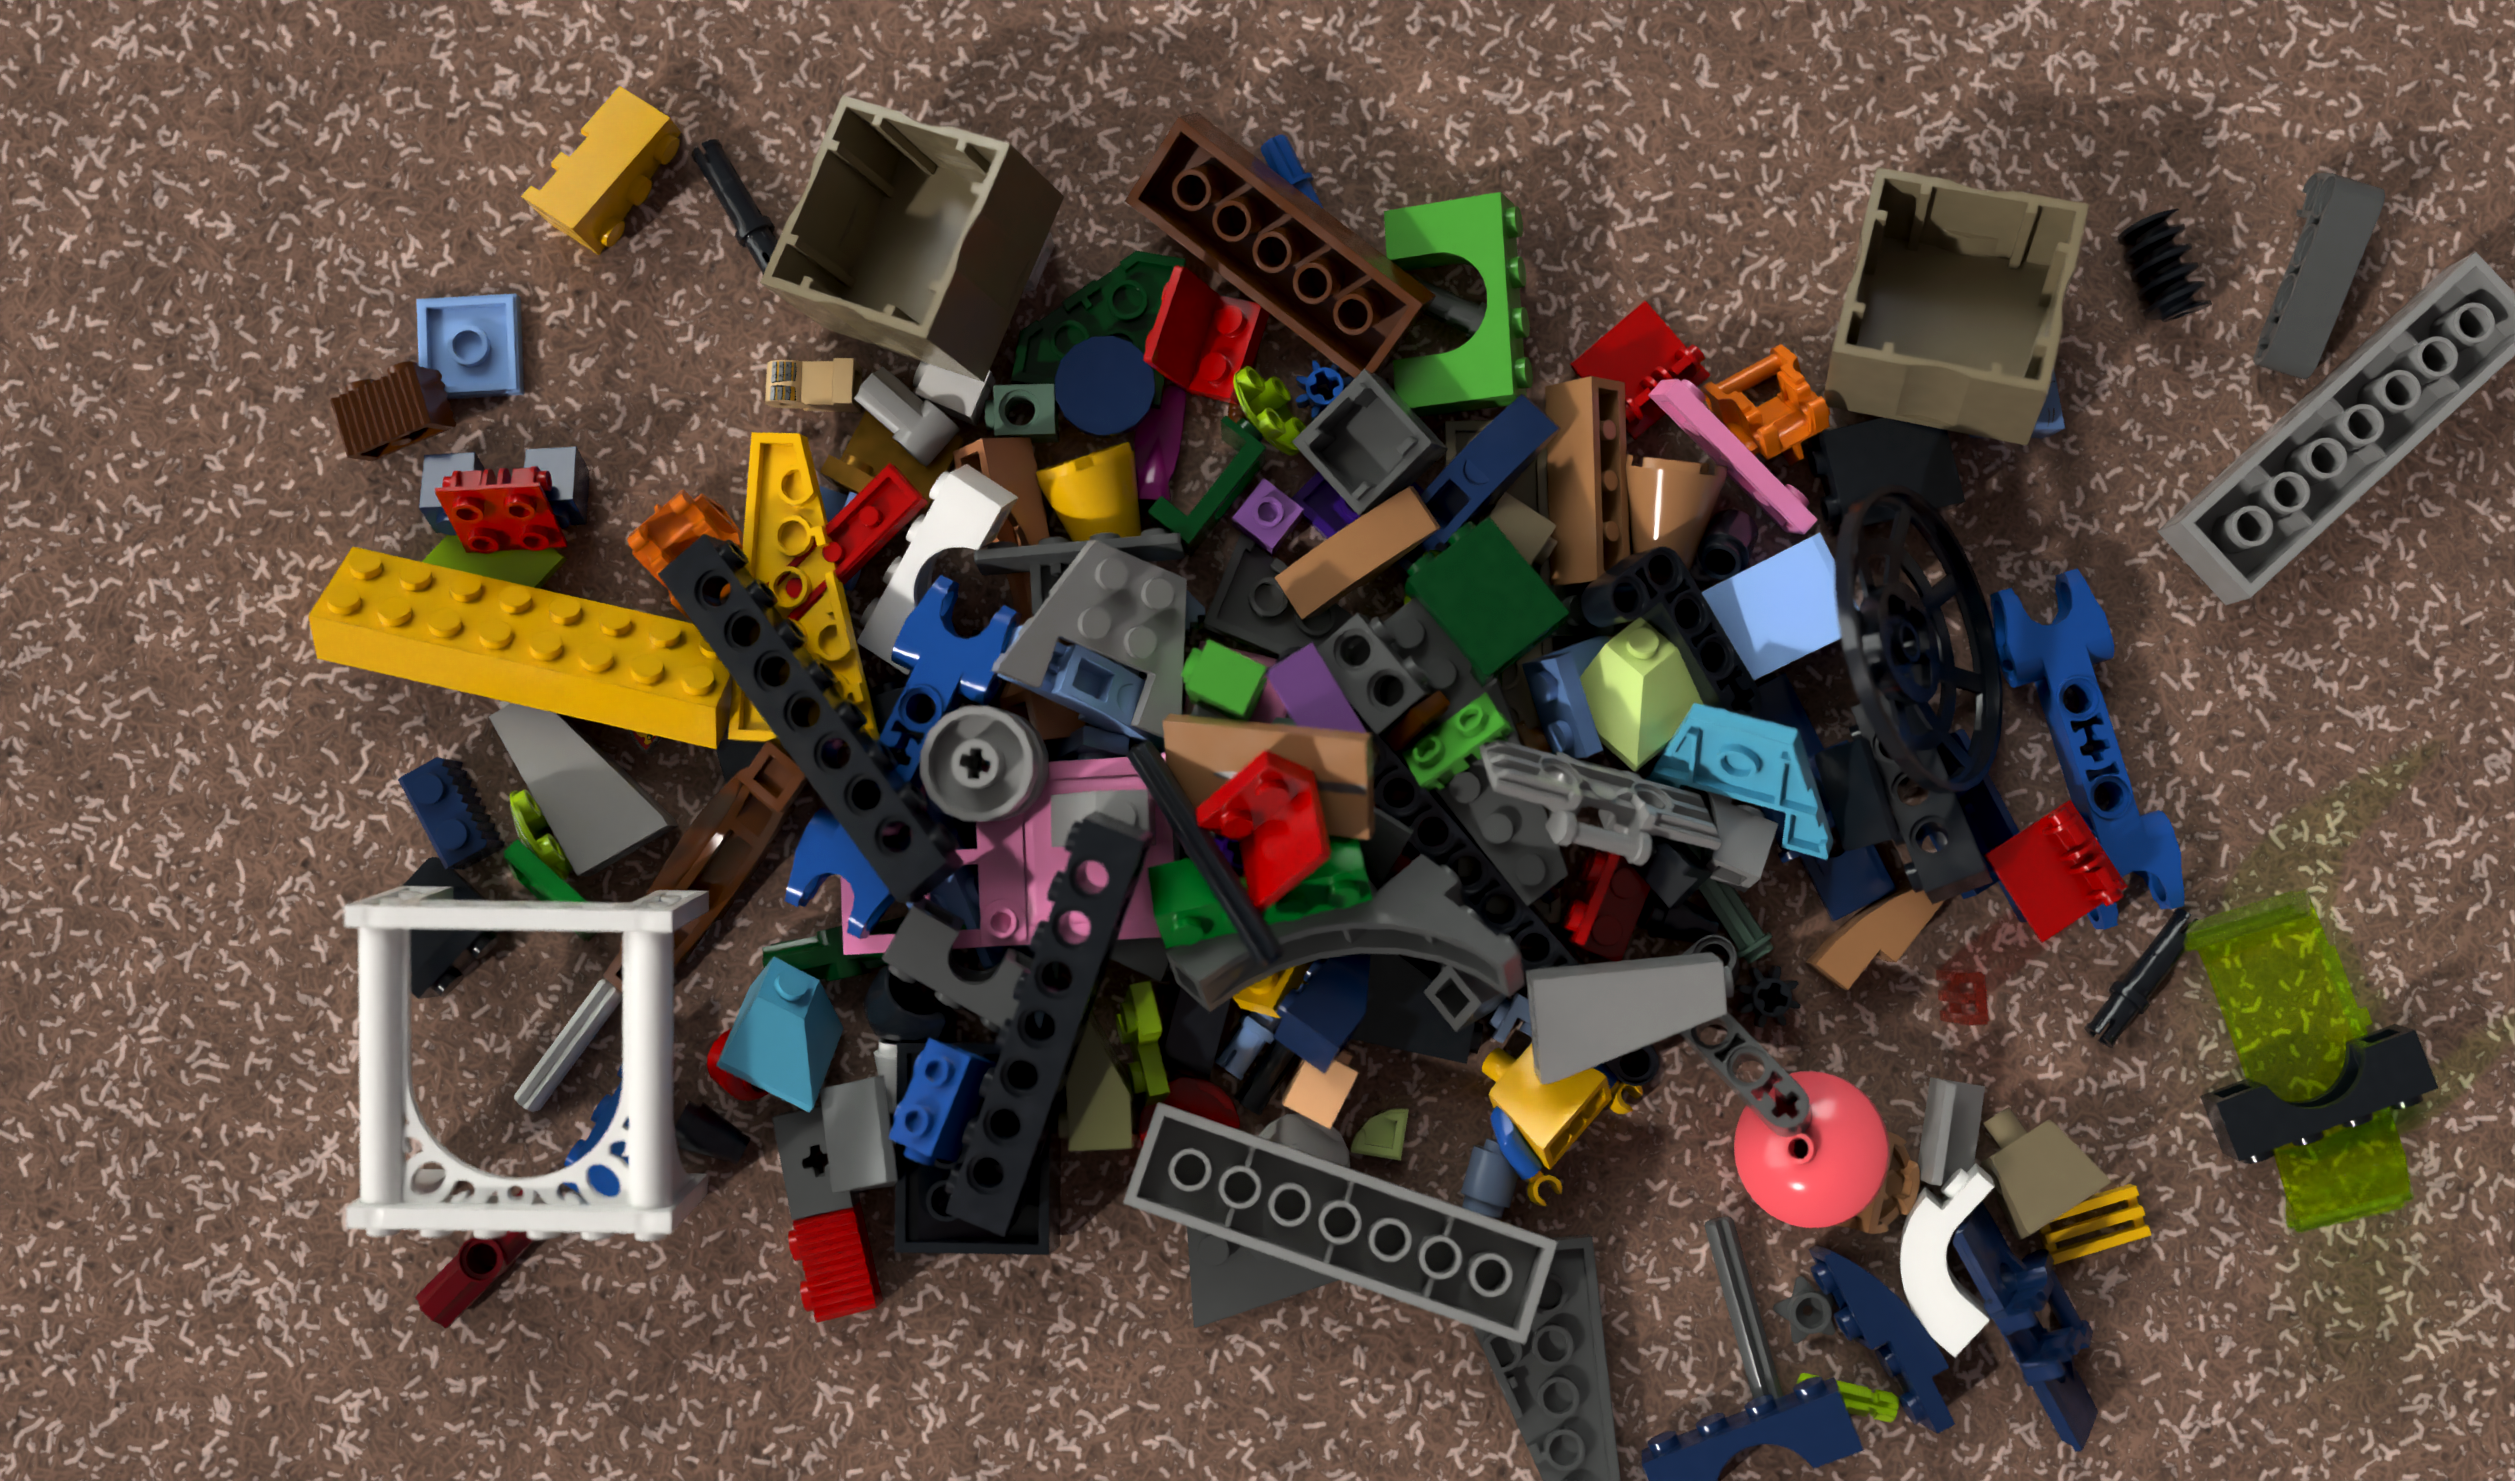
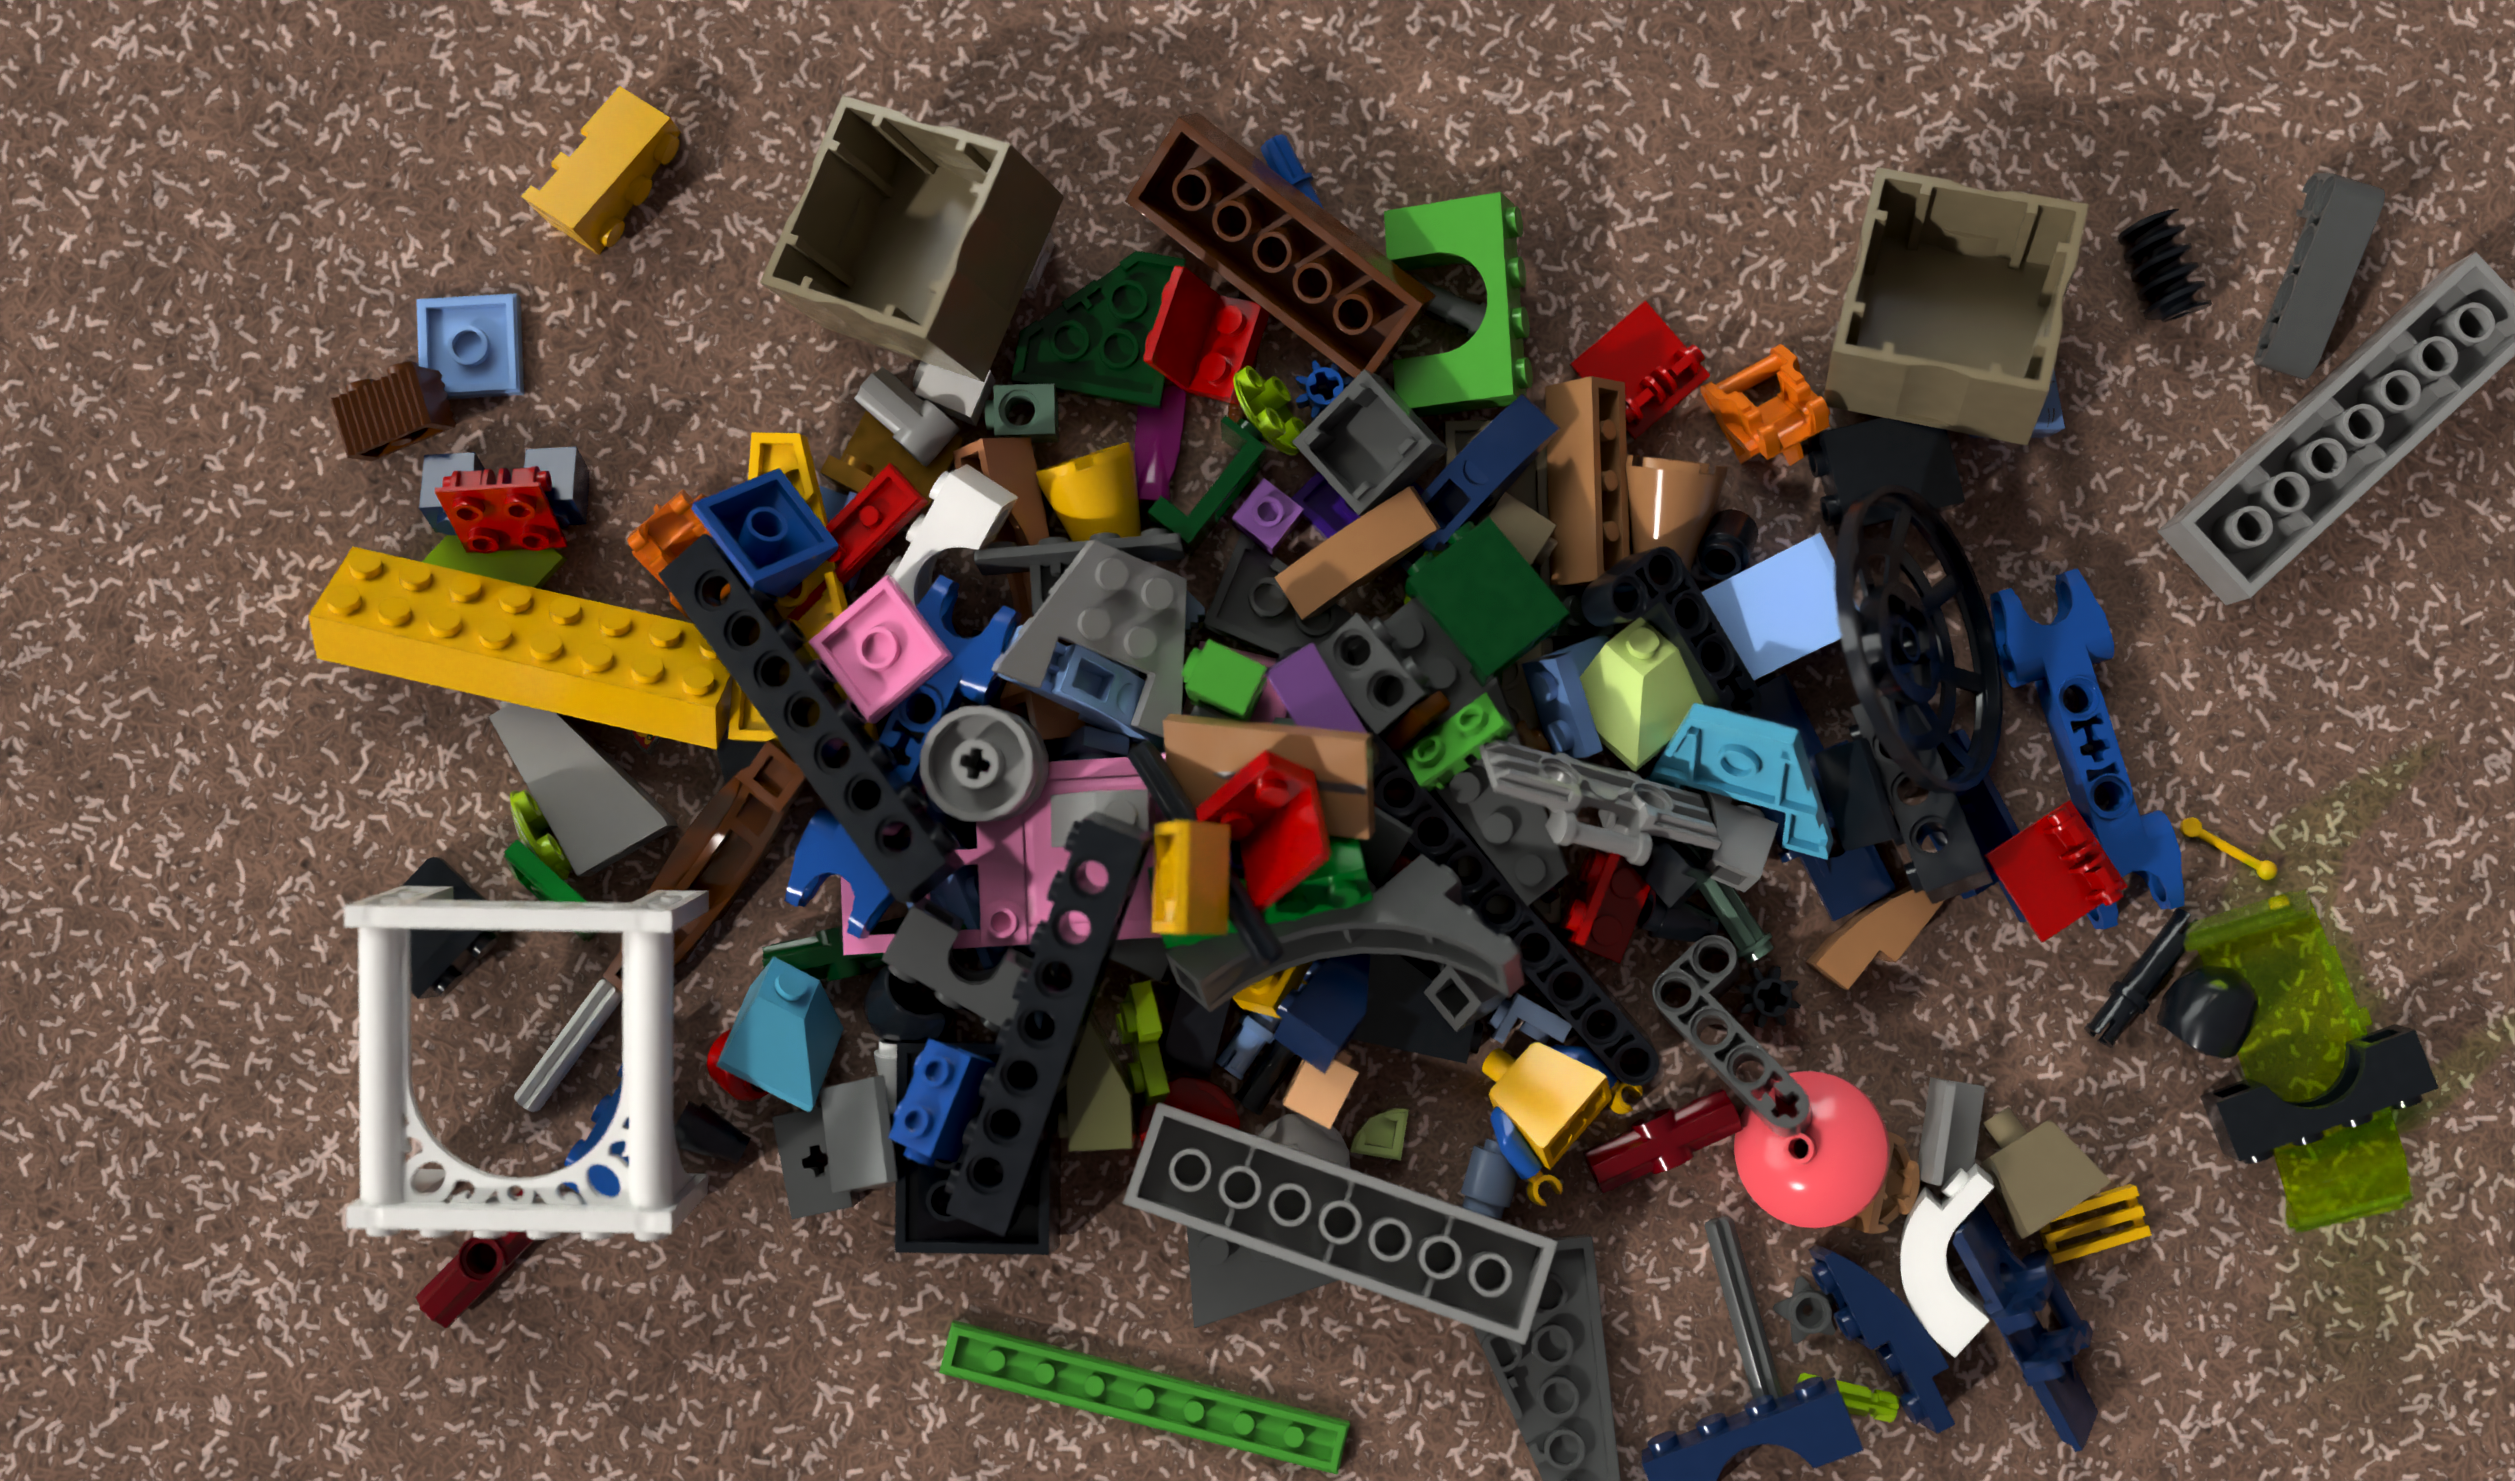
(451, 813): dark blue brick -> none
(752, 227): black pin -> none
(767, 532): none -> blue slope
(814, 385): tan leg -> none
(835, 1263): red brick -> none
(880, 649): none -> bright pink tile
(1104, 386): dark blue tile -> none
(1145, 1397): none -> bright green tile
(1190, 878): none -> yellow slope
(1617, 1007): light grey slope -> none
(1662, 1141): none -> dark red piece
(1685, 406): bright pink plate -> none
(1956, 997): clear red tile -> none
(2193, 828): none -> yellow hinge
(2210, 1010): none -> black piece

